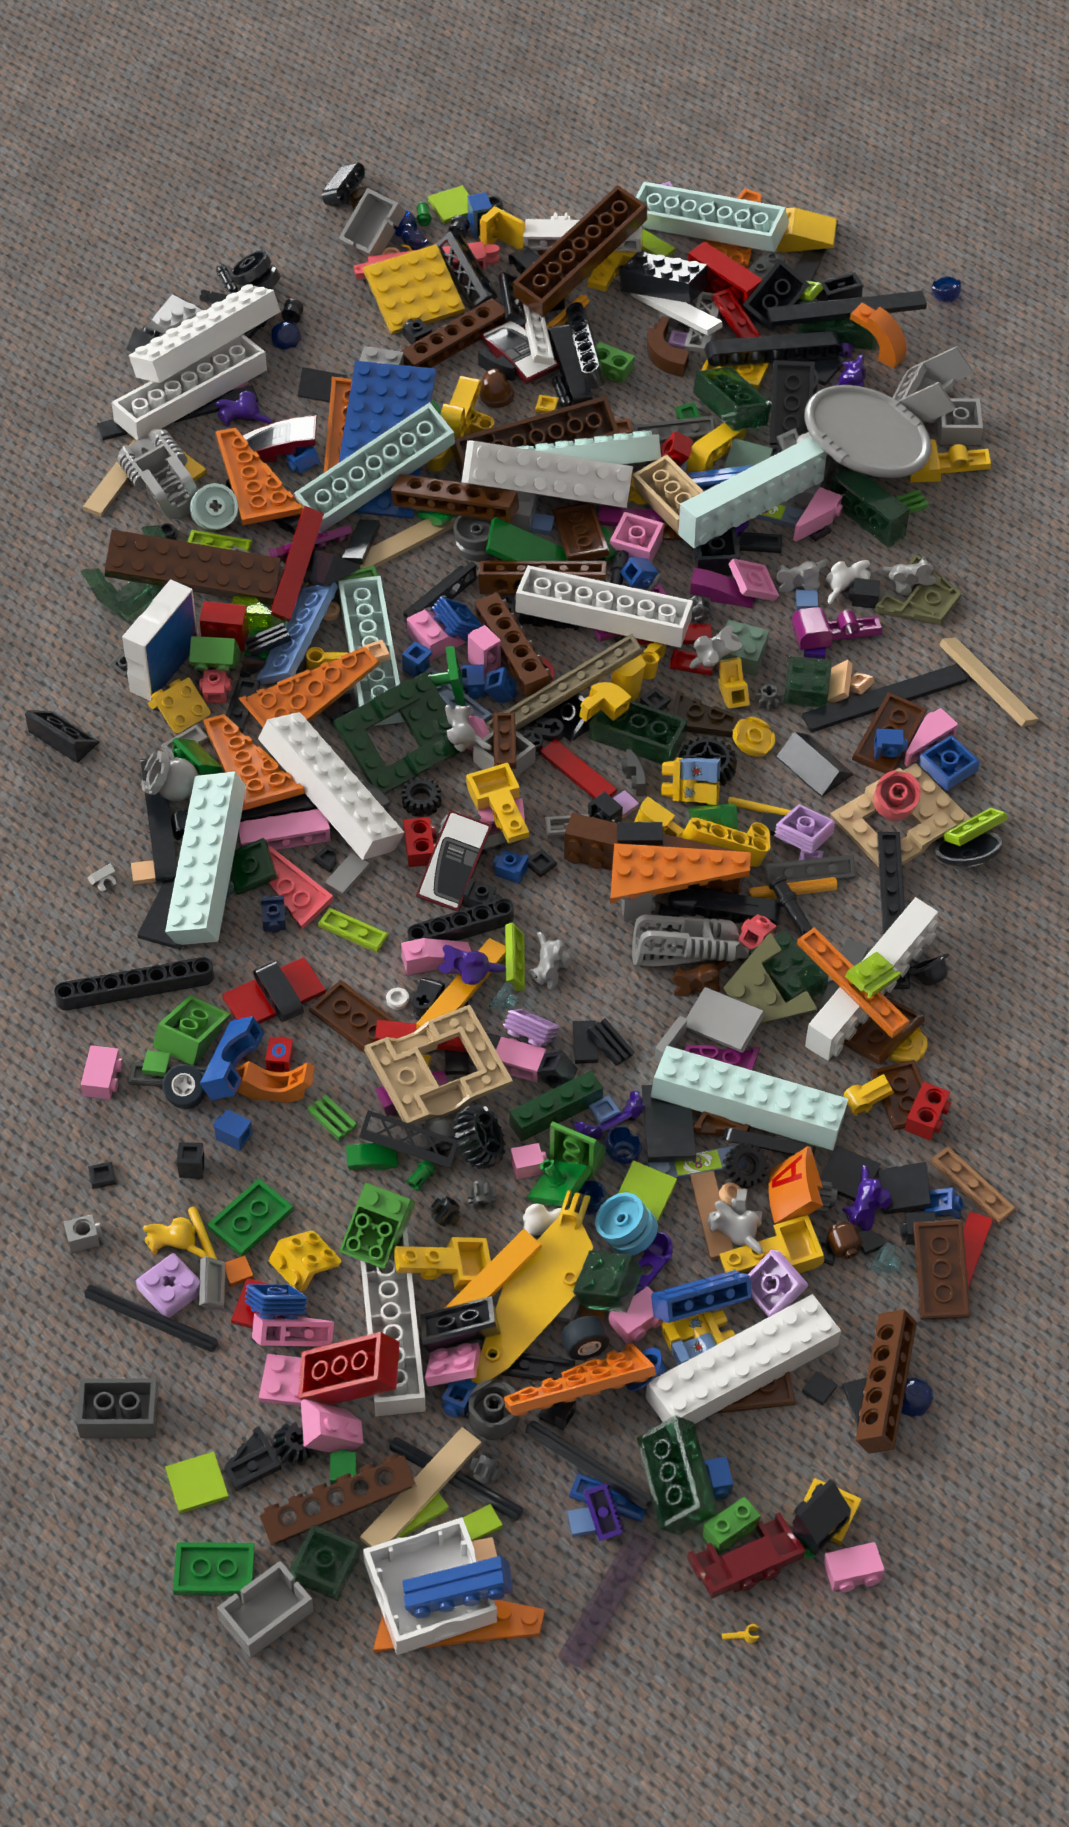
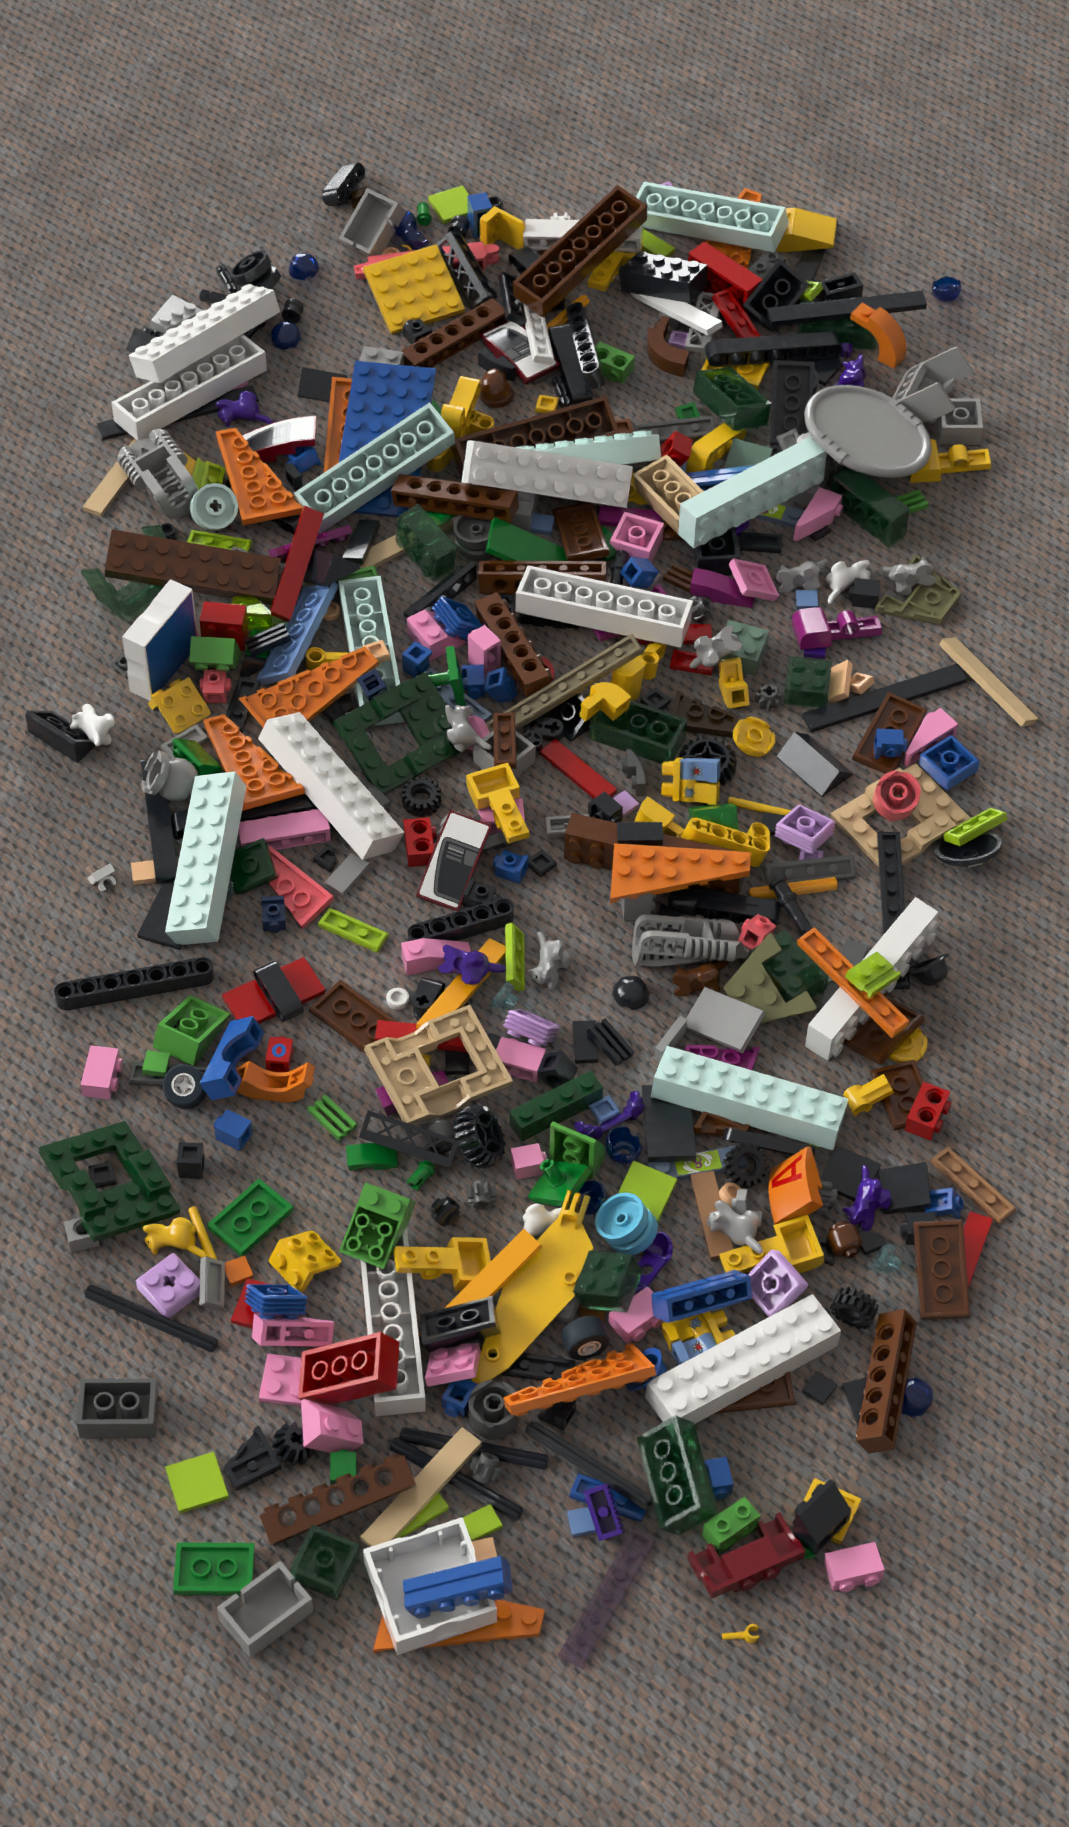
(94, 726): none -> white animal
(117, 1208): none -> dark green piece
(207, 473): none -> lime plate
(293, 476): none -> black tile
(303, 266): none -> clear blue hair
(372, 684): none -> dark blue brick
(425, 543): none -> clear green brick
(505, 1454): none -> black axle
(631, 992): none -> black hair
(679, 573): none -> reddish brown tile
(854, 1307): none -> black tyre

